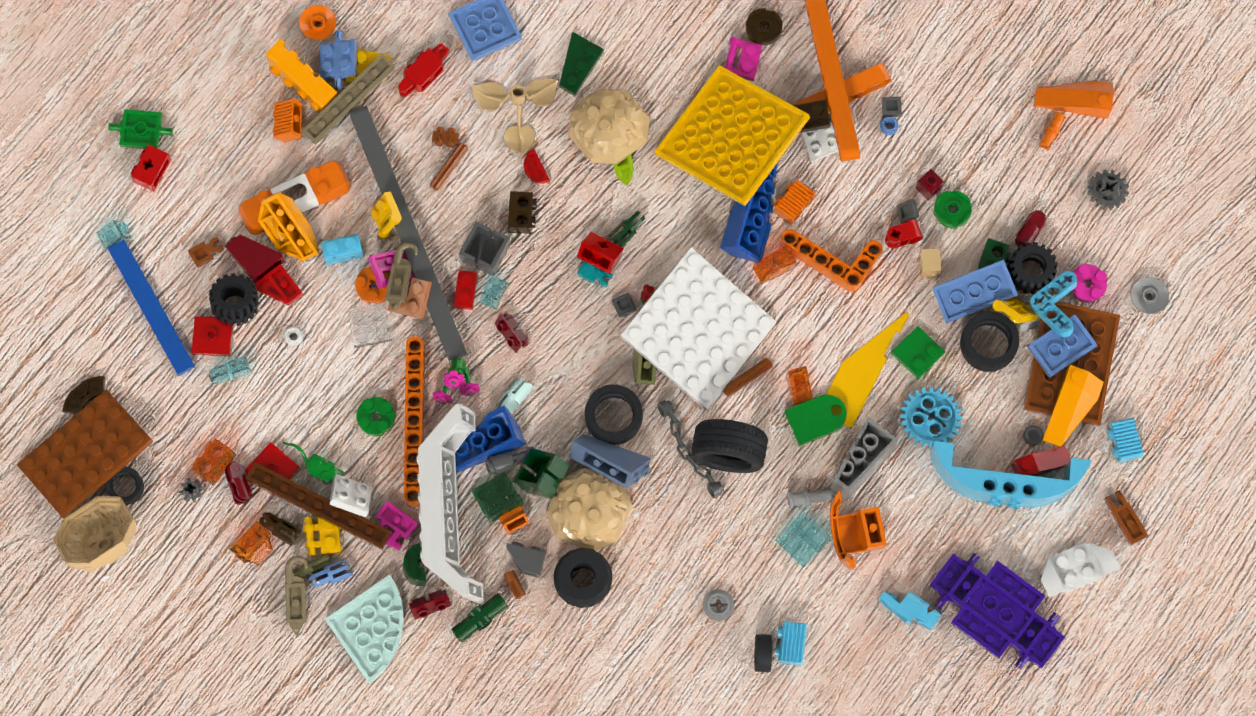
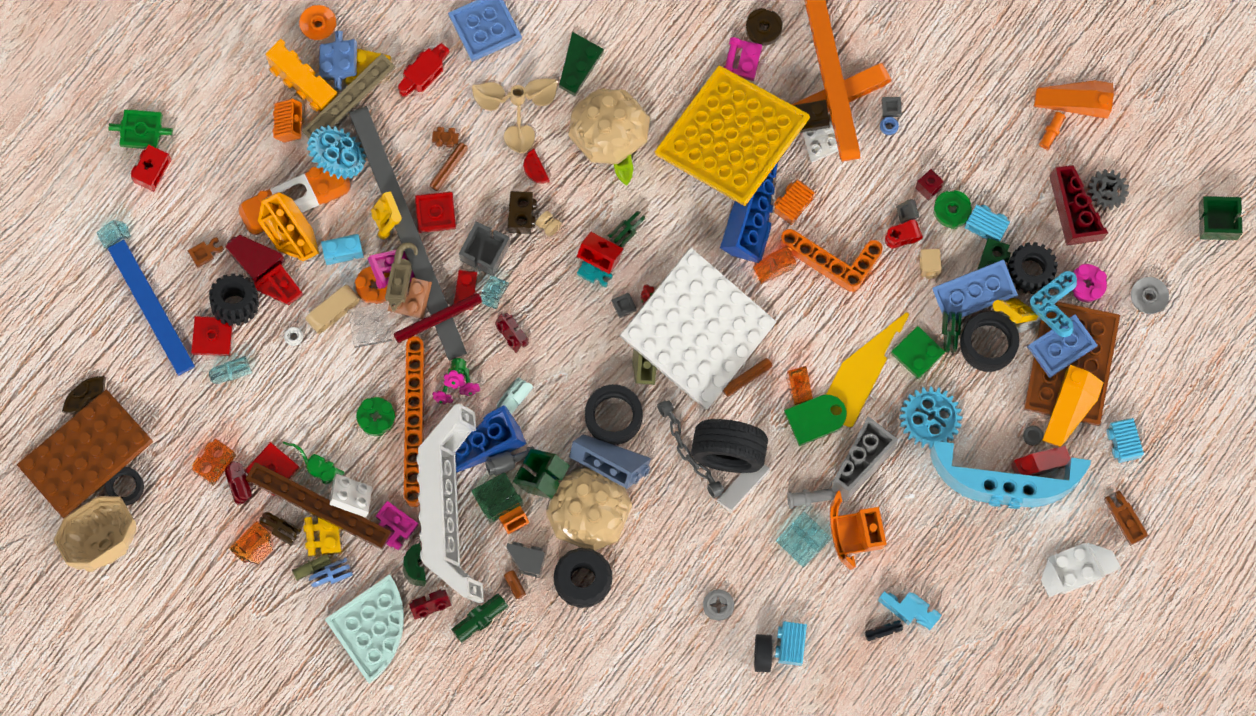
(196, 492): dark grey gear -> none
(295, 595): dark tan plate -> none
(332, 309): none -> tan beam
(336, 152): none -> medium azure gear
(435, 212): none -> red plate
(438, 317): none -> dark red axle
(548, 223): none -> tan wheel
(741, 488): none -> white slope
(883, 630): none -> black axle
(951, 333): none -> dark green arm
(987, 223): none -> medium azure brick
(997, 610): dark purple piece -> none
(1031, 228): dark red arm -> none
(1075, 208): none -> dark red wedge
(1218, 218): none -> dark green piece

